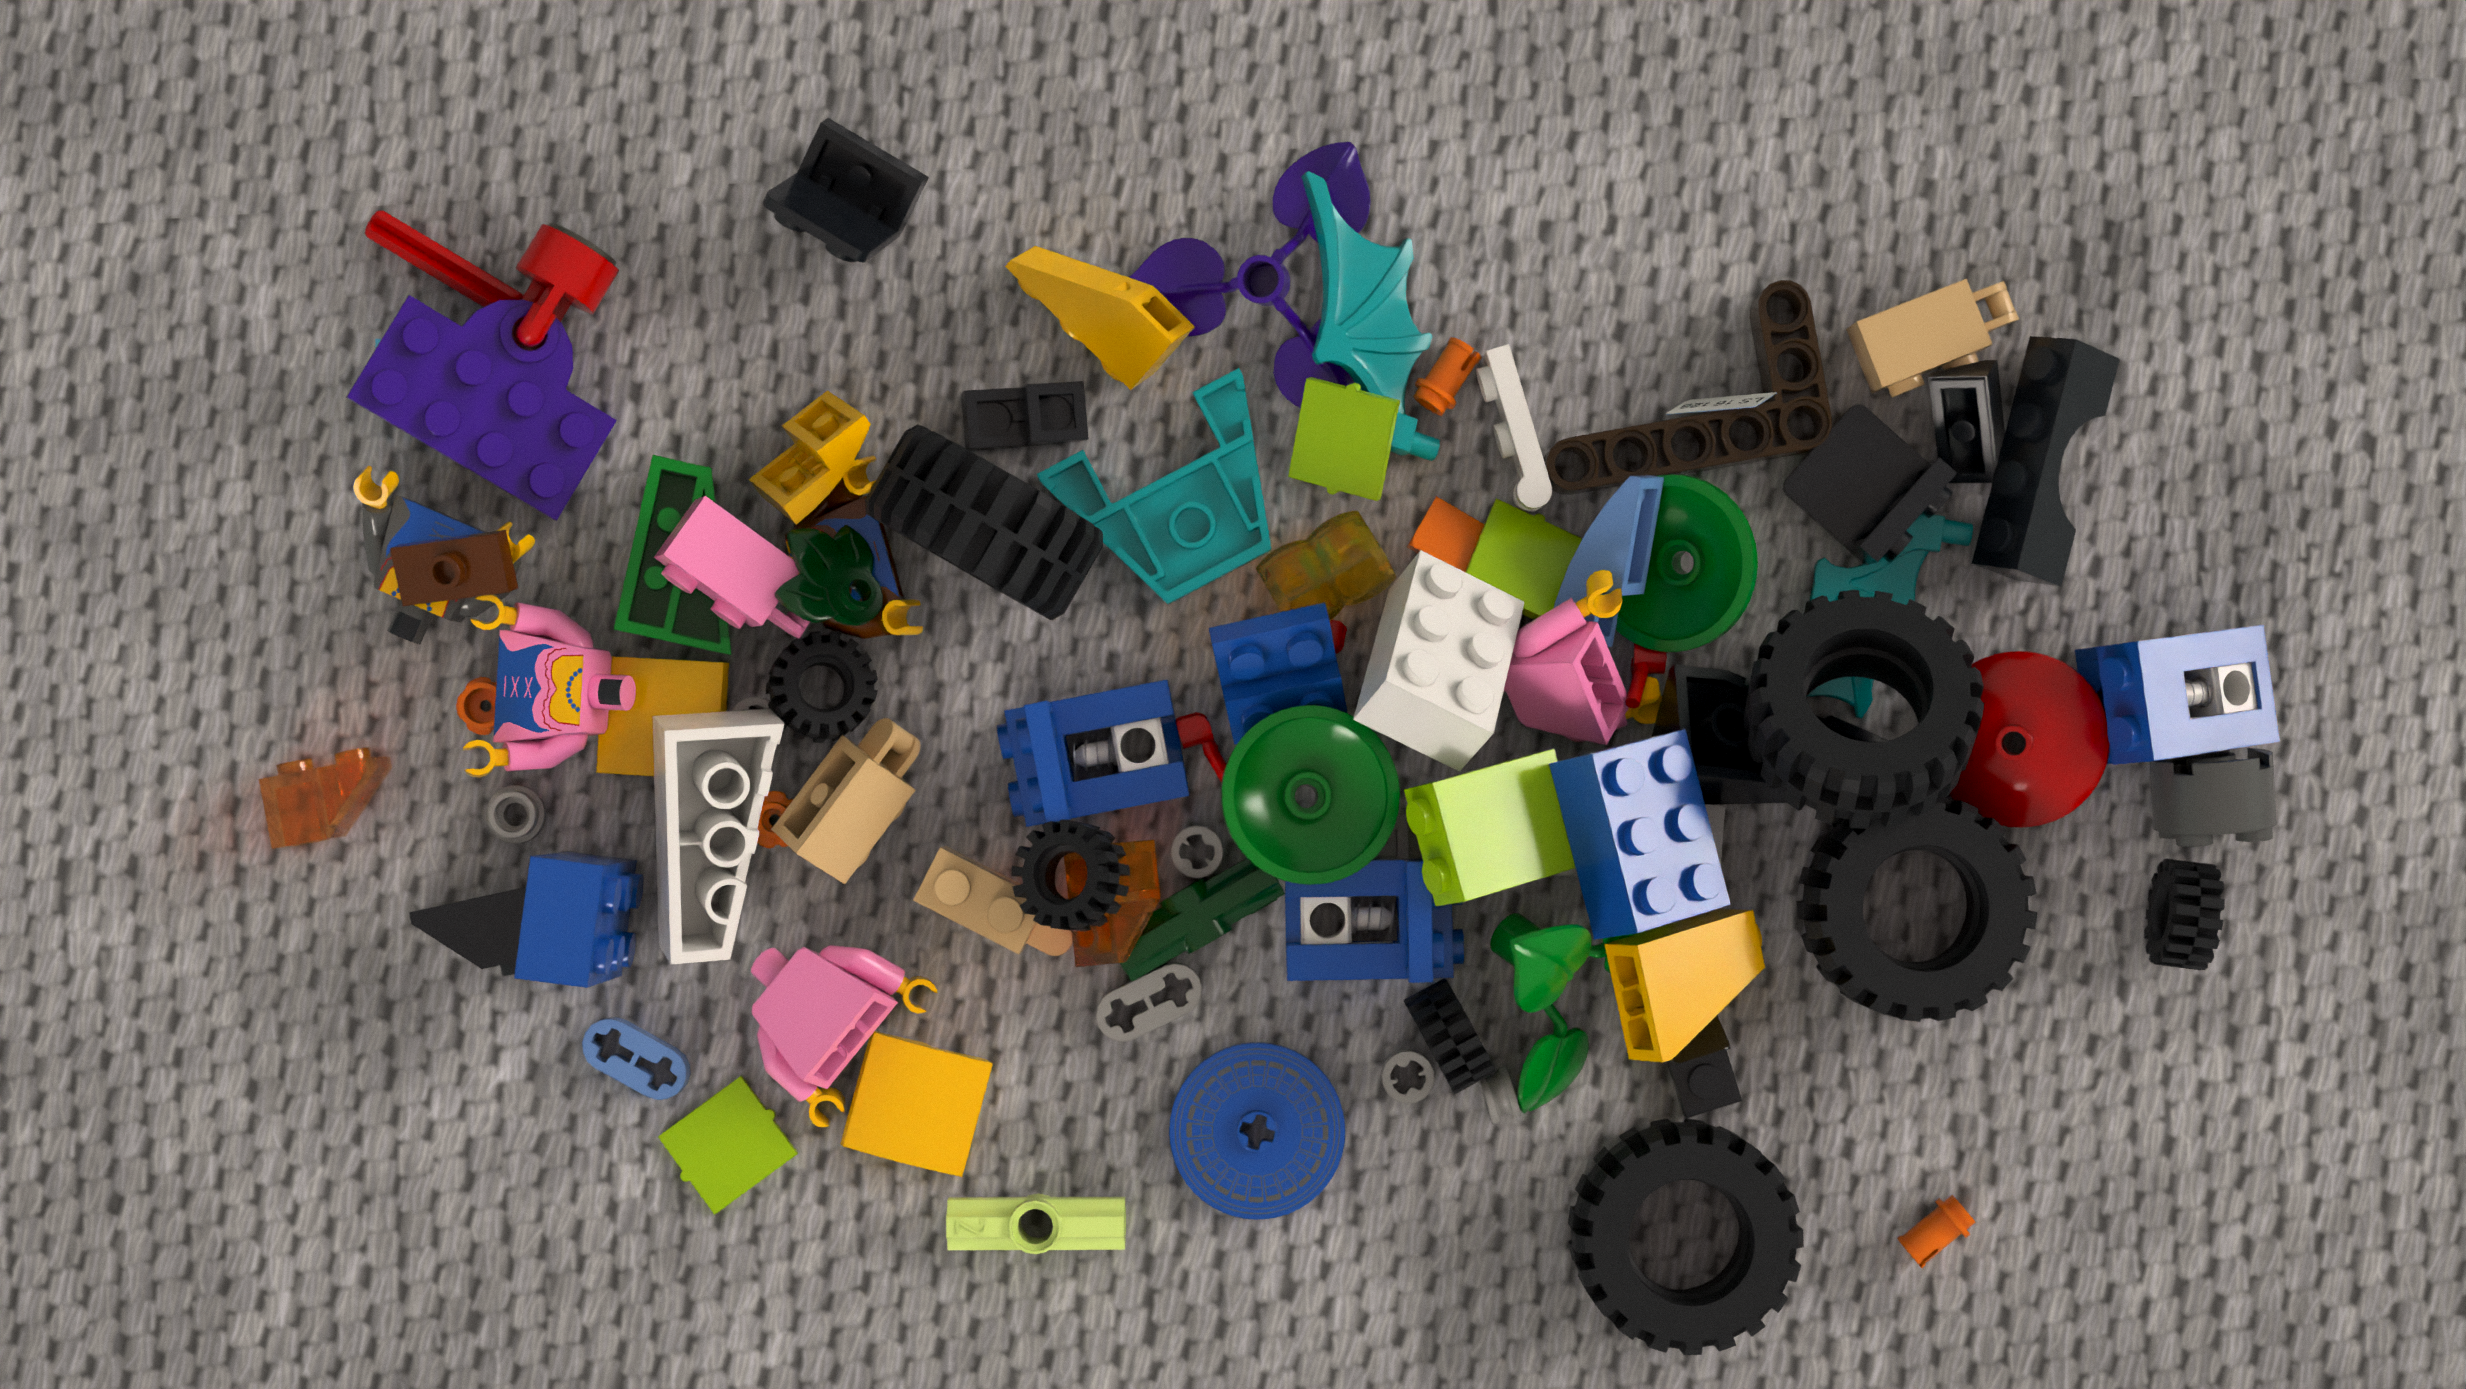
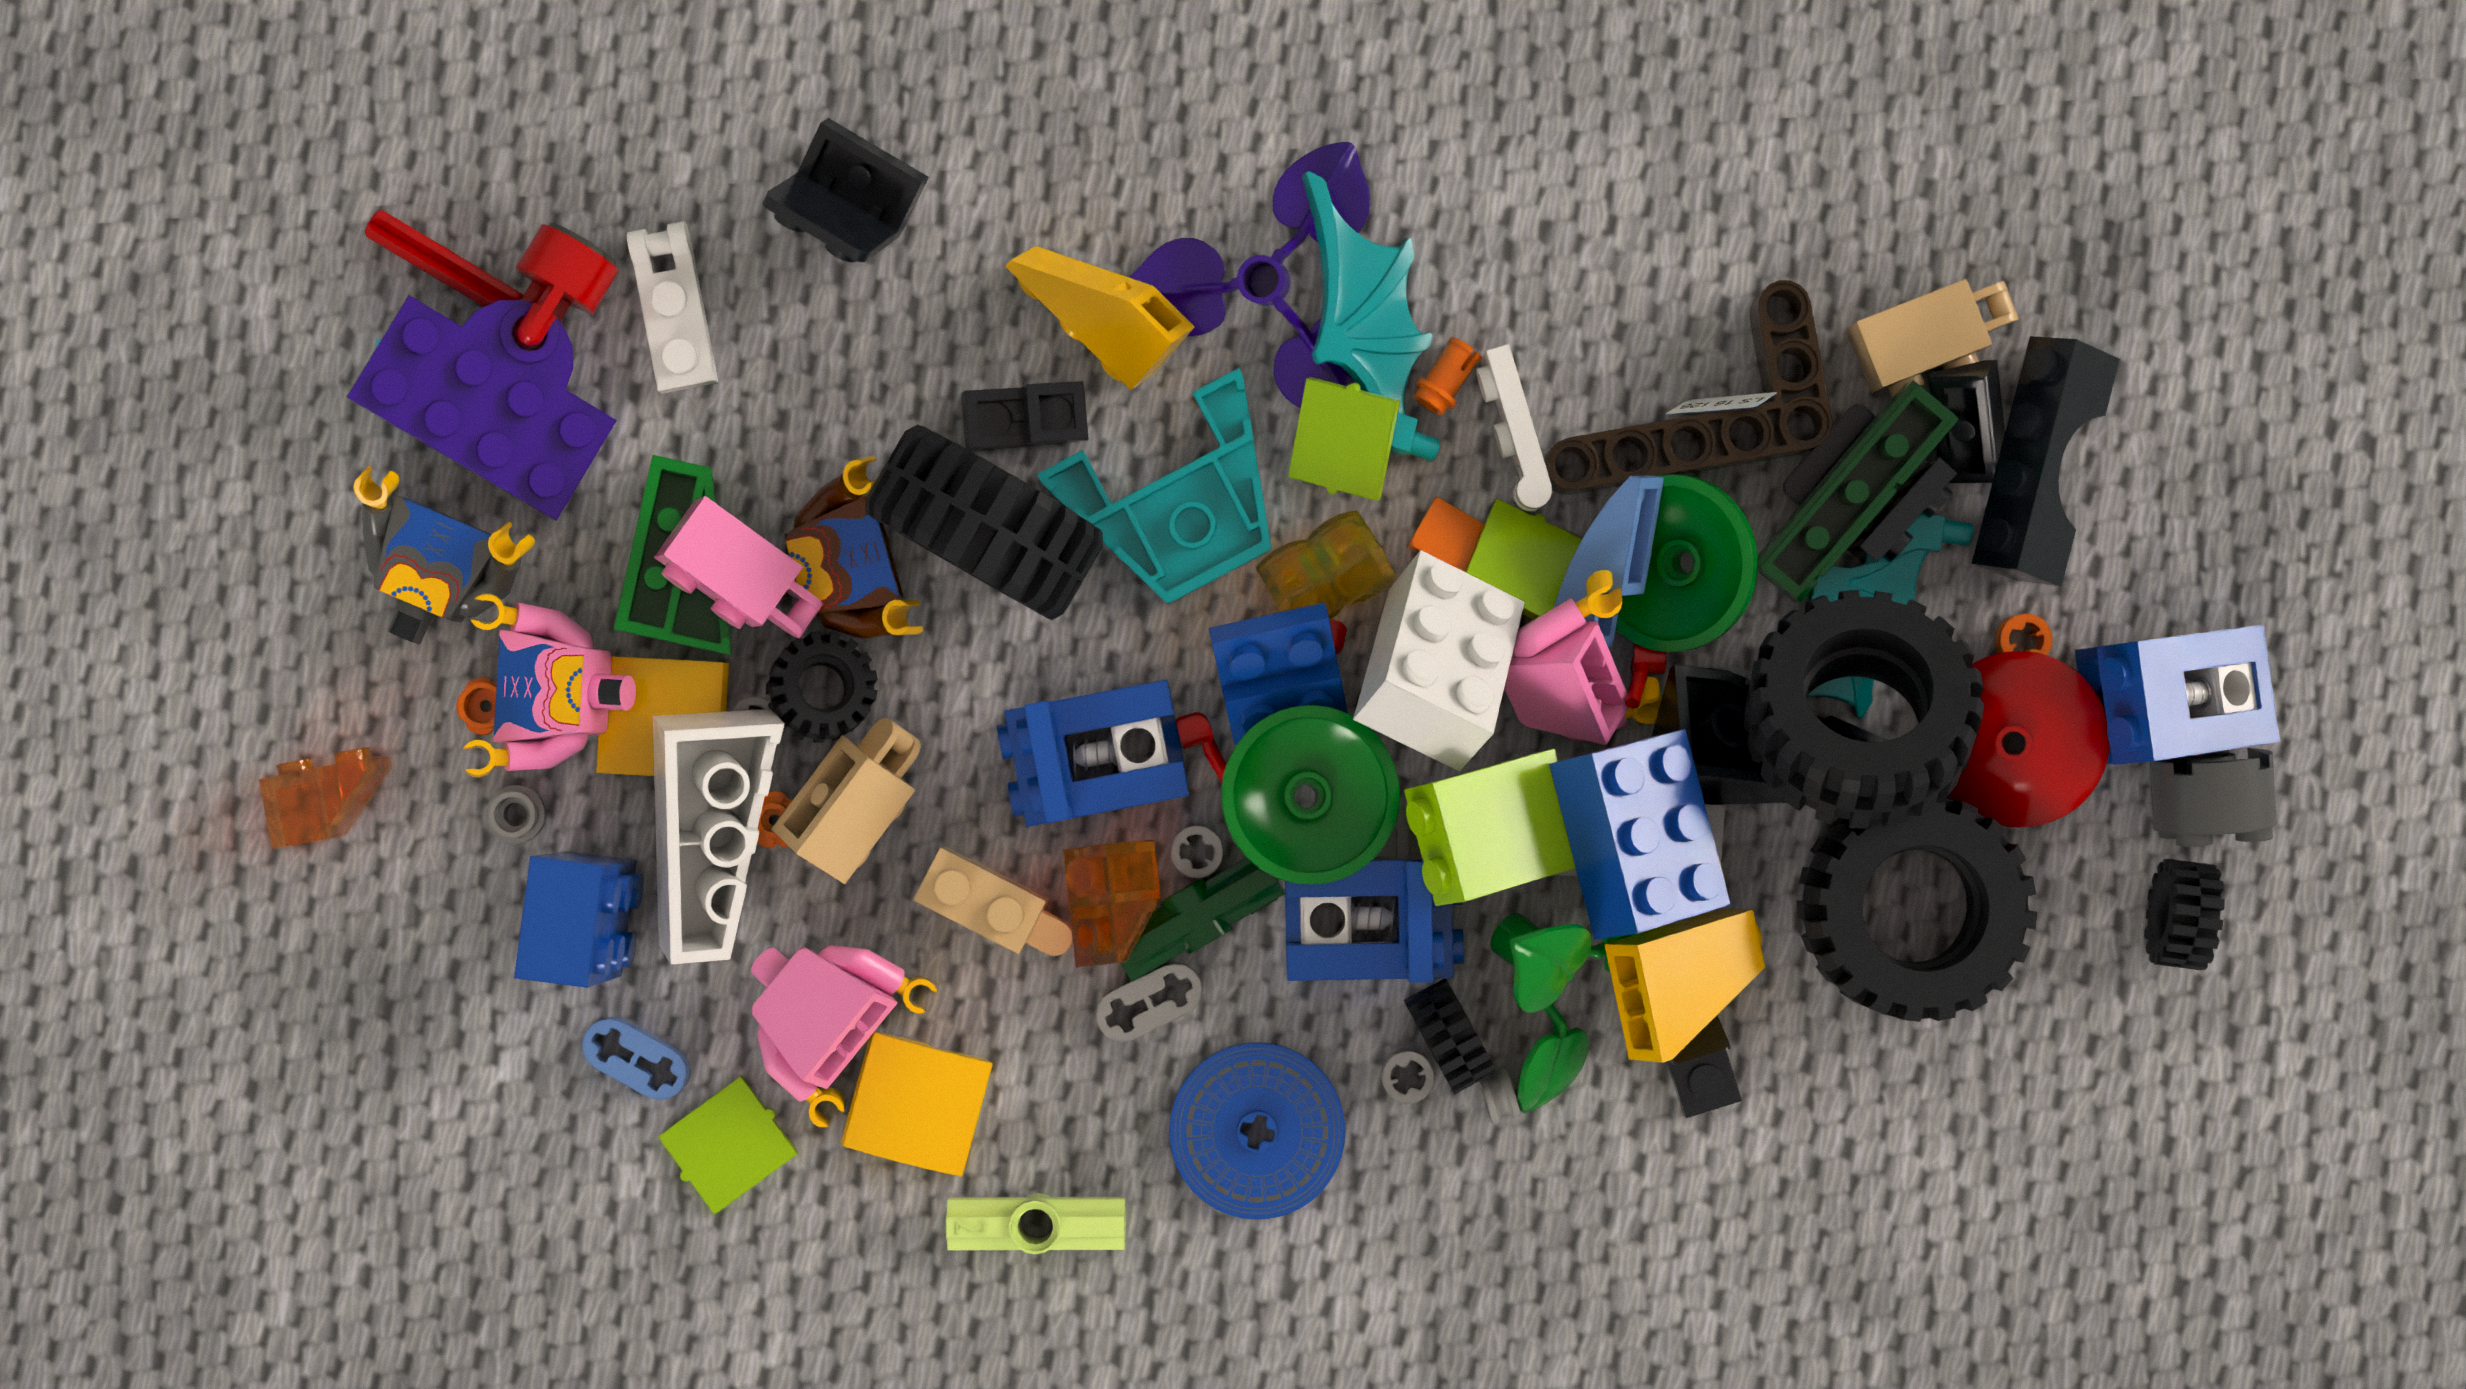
(454, 568): reddish brown plate -> none
(478, 928): black slope -> none
(673, 309): none -> white plate
(824, 447): yellow slope -> none
(826, 573): dark green plate -> none
(1040, 870): black tyre -> none
(1741, 1291): black tyre -> none
(1854, 491): none -> dark green brick
(1937, 1230): orange pin -> none
(2017, 623): none -> orange bush

